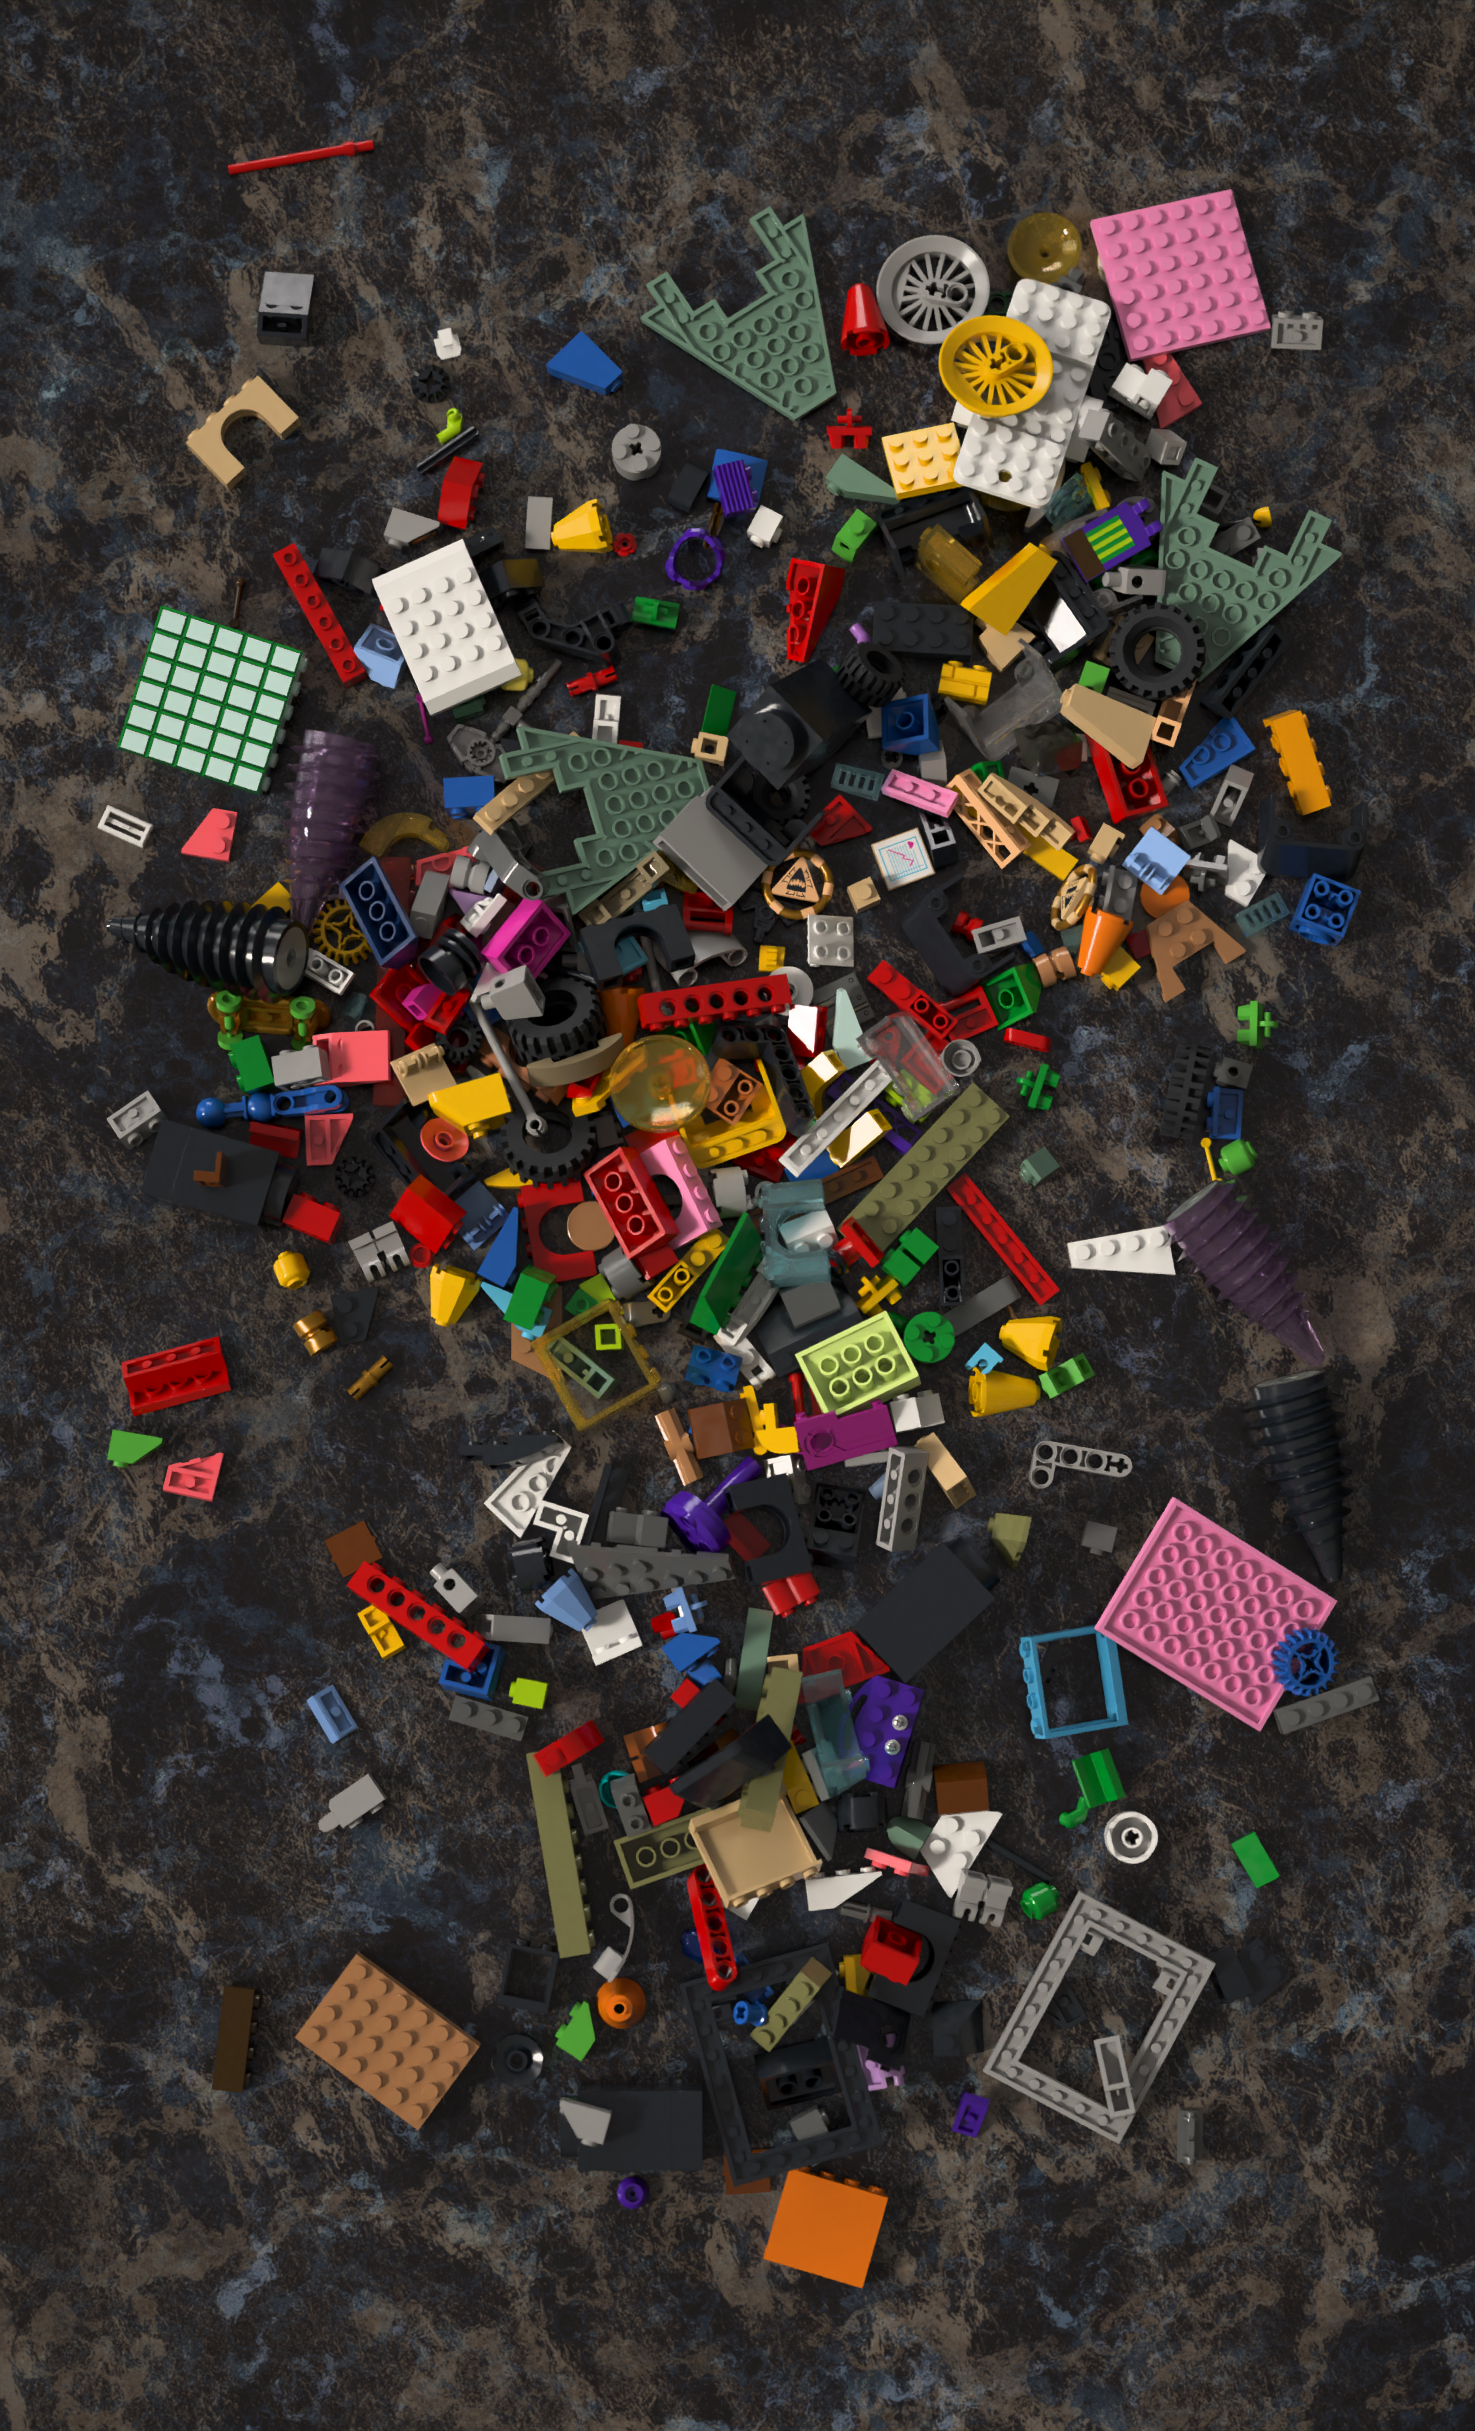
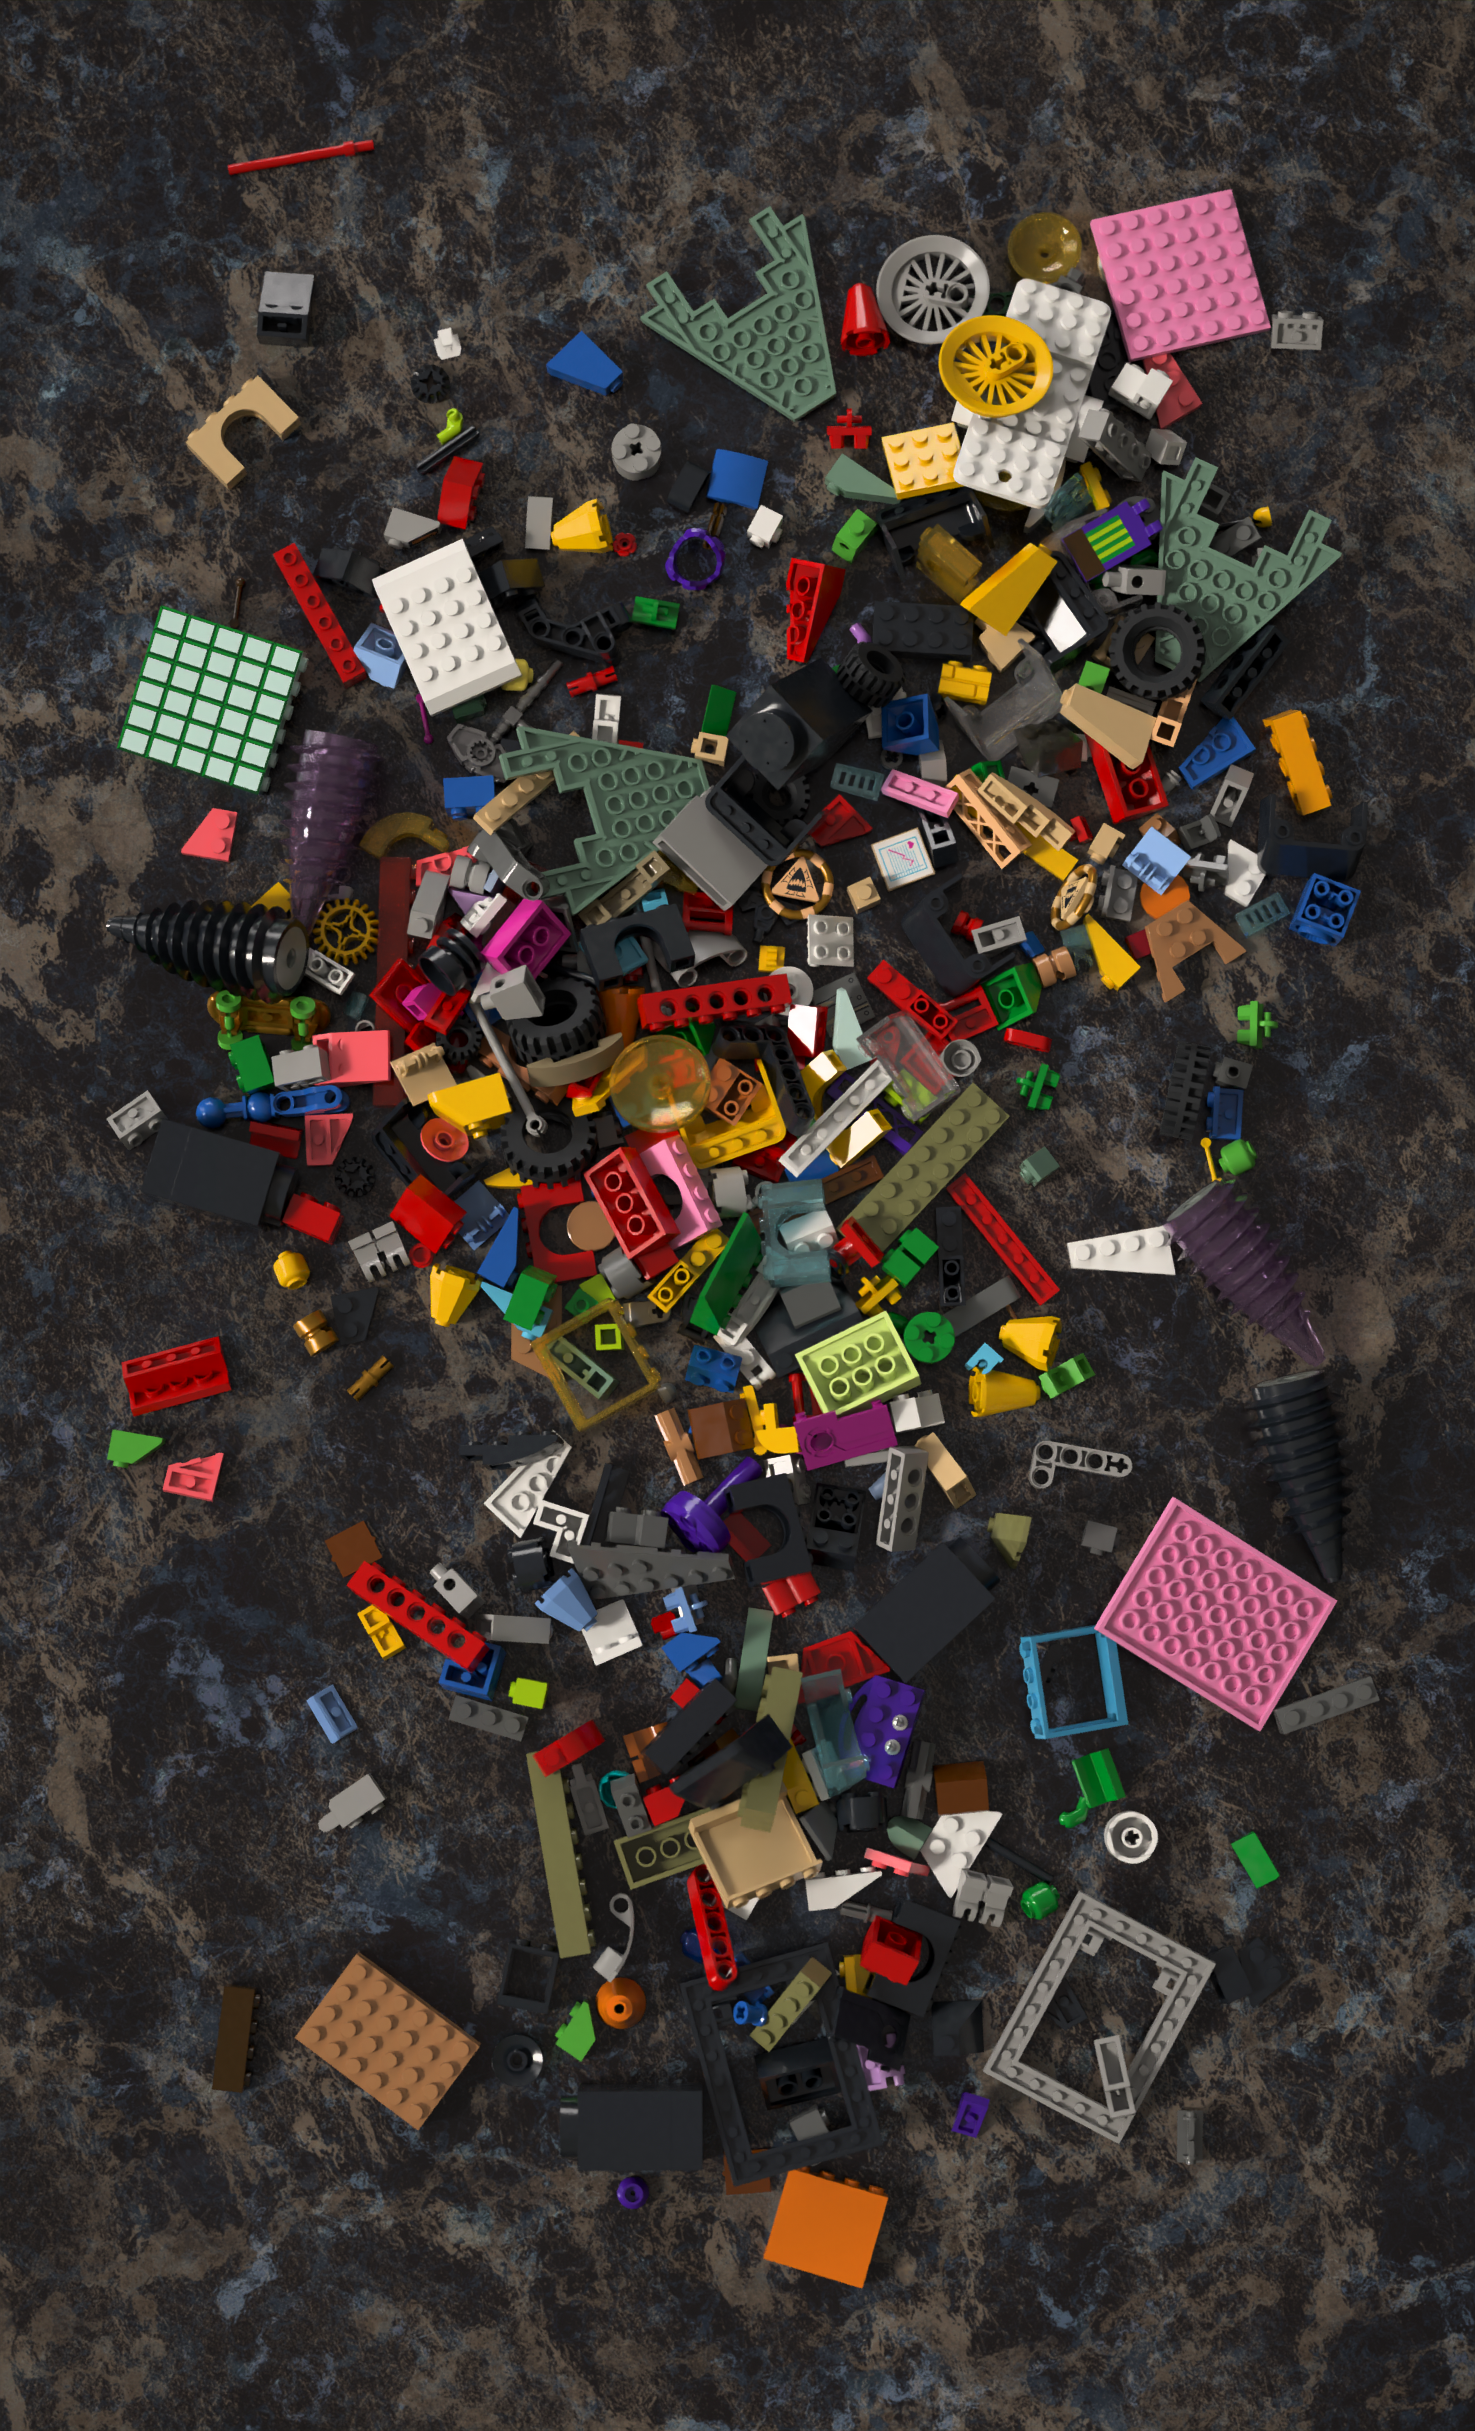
(144, 835): white tile -> none
(216, 1178): reddish brown panel -> none
(380, 915): dark blue slope -> none
(586, 2120): light grey slope -> none
(734, 488): dark purple brick -> none
(1100, 940): orange cone -> none
(1292, 1676): blue gear -> none

